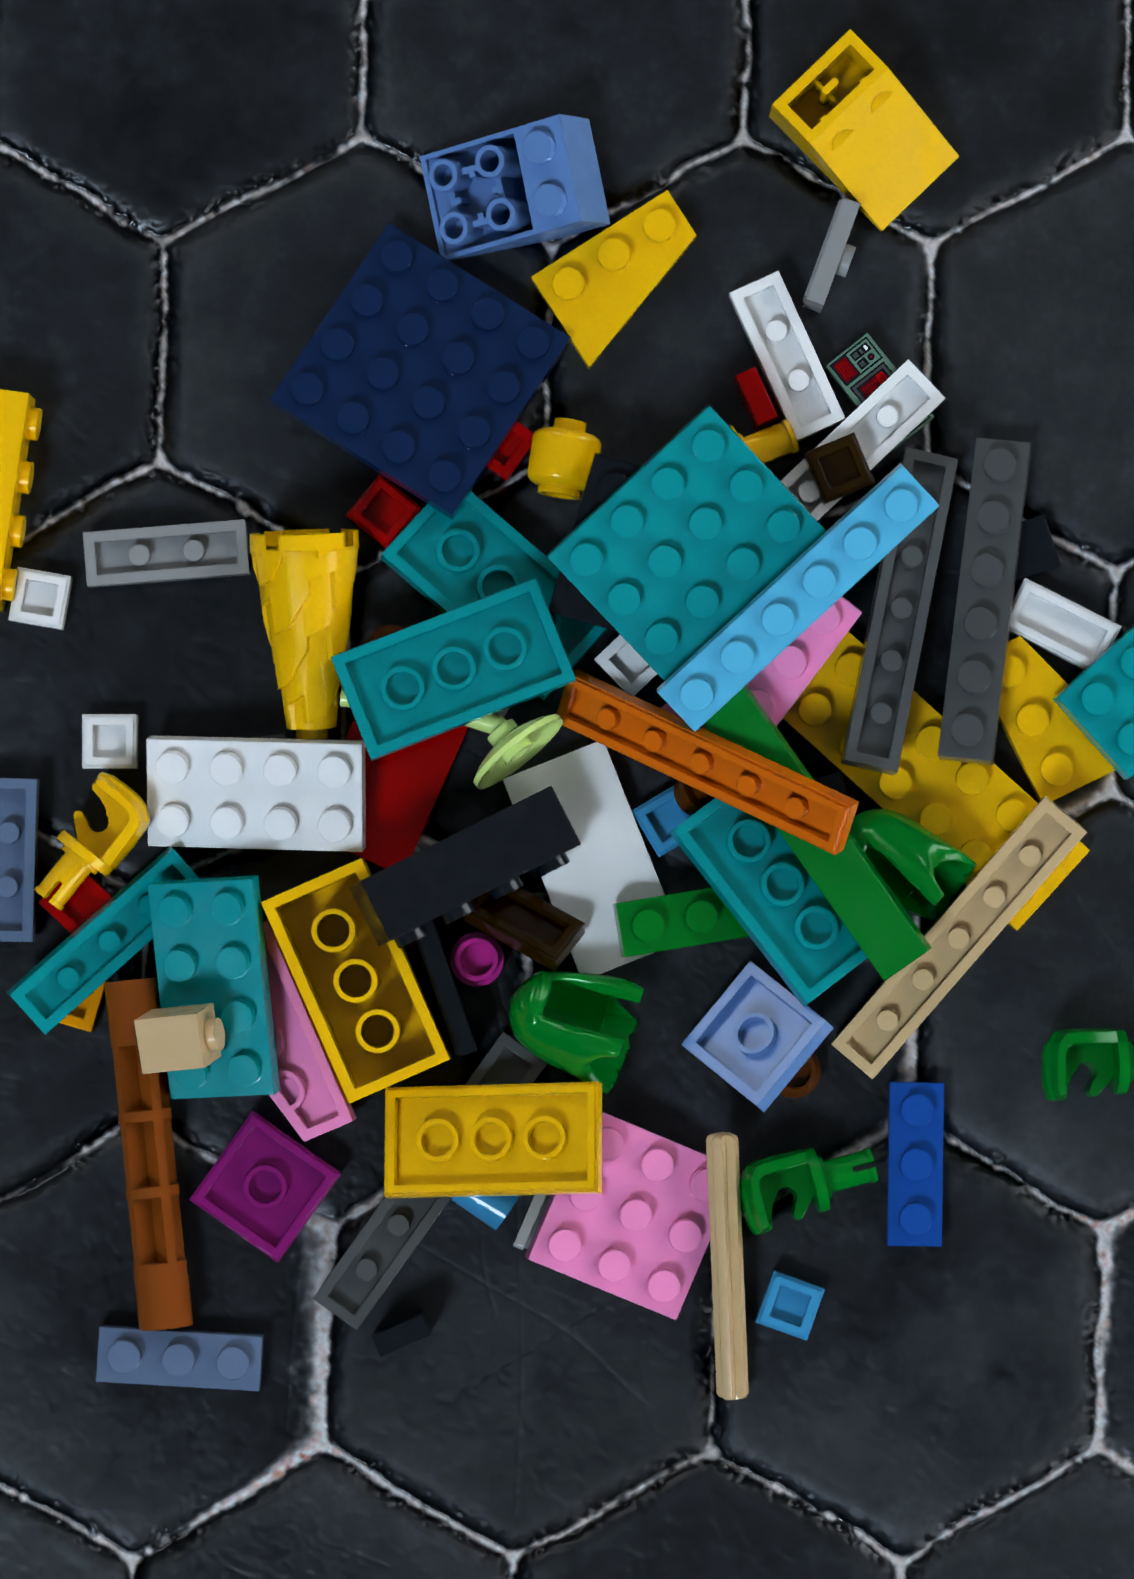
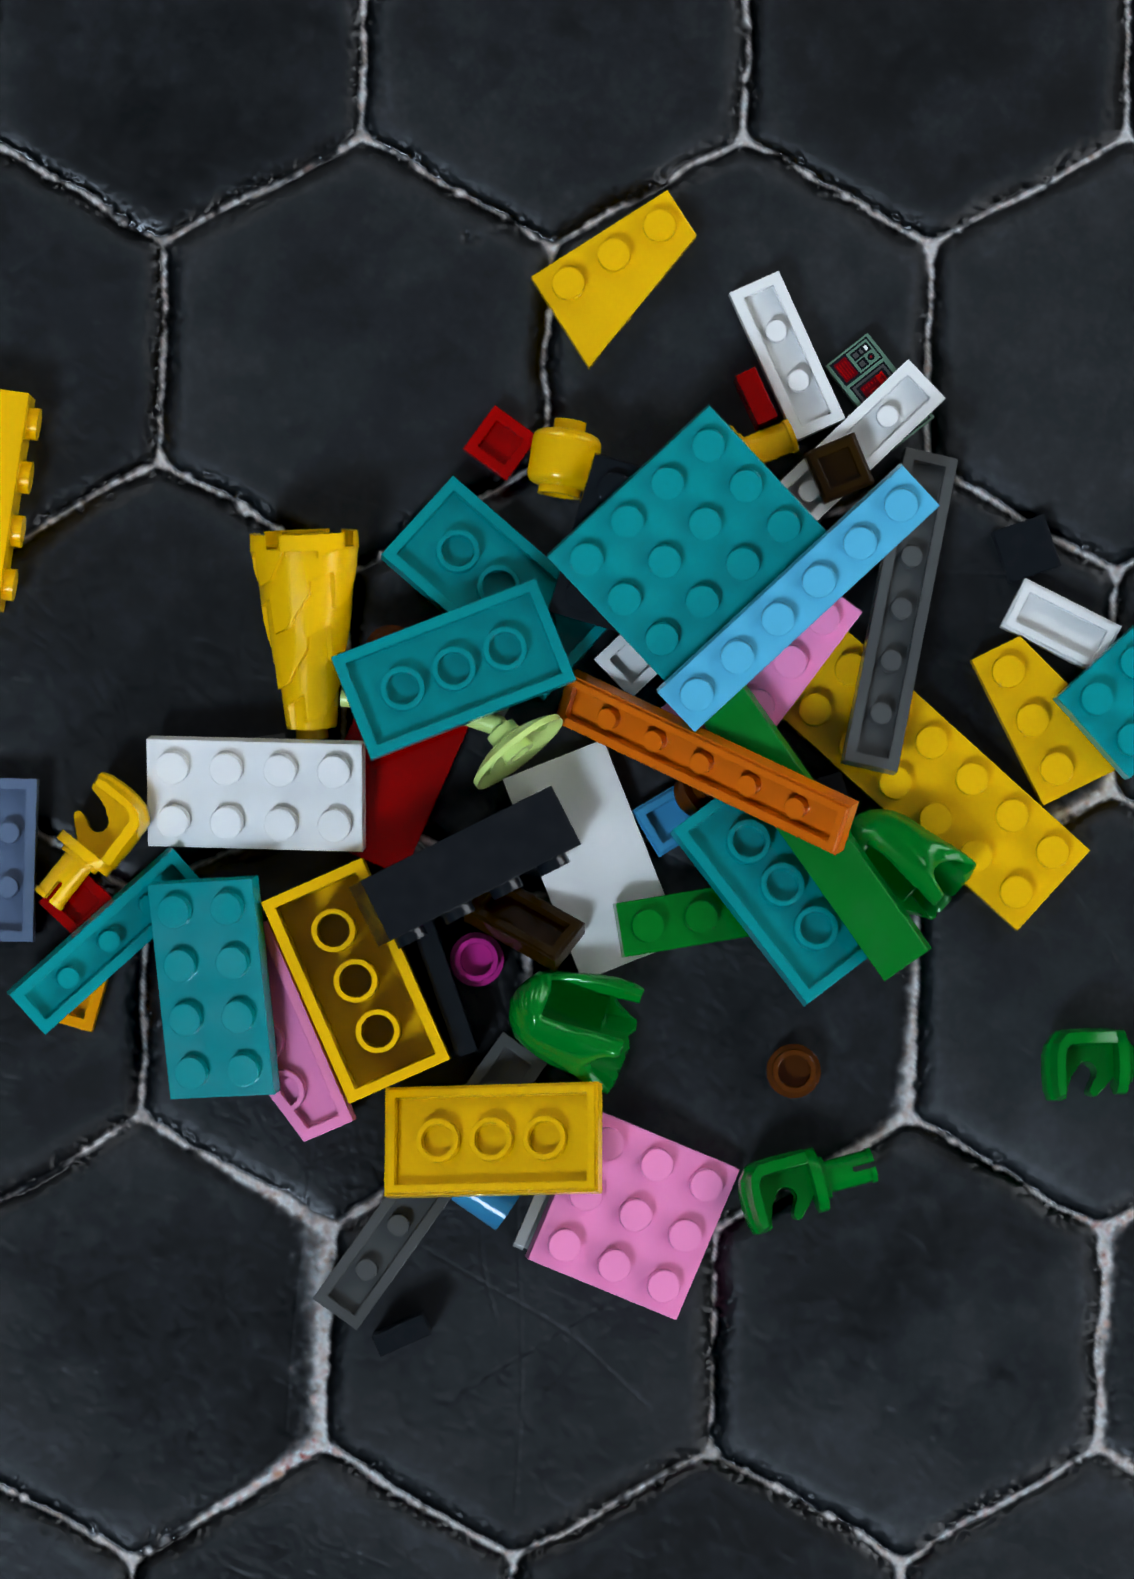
(41, 598): white tile -> none
(109, 741): white tile -> none
(149, 1165): dark orange piece -> none
(166, 553): light grey plate -> none
(179, 1038): tan brick -> none
(180, 1358): sand blue plate -> none
(265, 1186): magenta plate -> none
(383, 511): red tile -> none
(420, 371): dark blue plate -> none
(515, 188): medium blue slope -> none
(727, 1265): tan axle -> none
(757, 1036): medium blue plate -> none
(789, 1305): dark azure tile -> none
(834, 255): light grey plate -> none
(863, 130): yellow slope -> none
(915, 1163): blue plate -> none
(960, 936): tan plate -> none
(984, 601): dark grey plate -> none

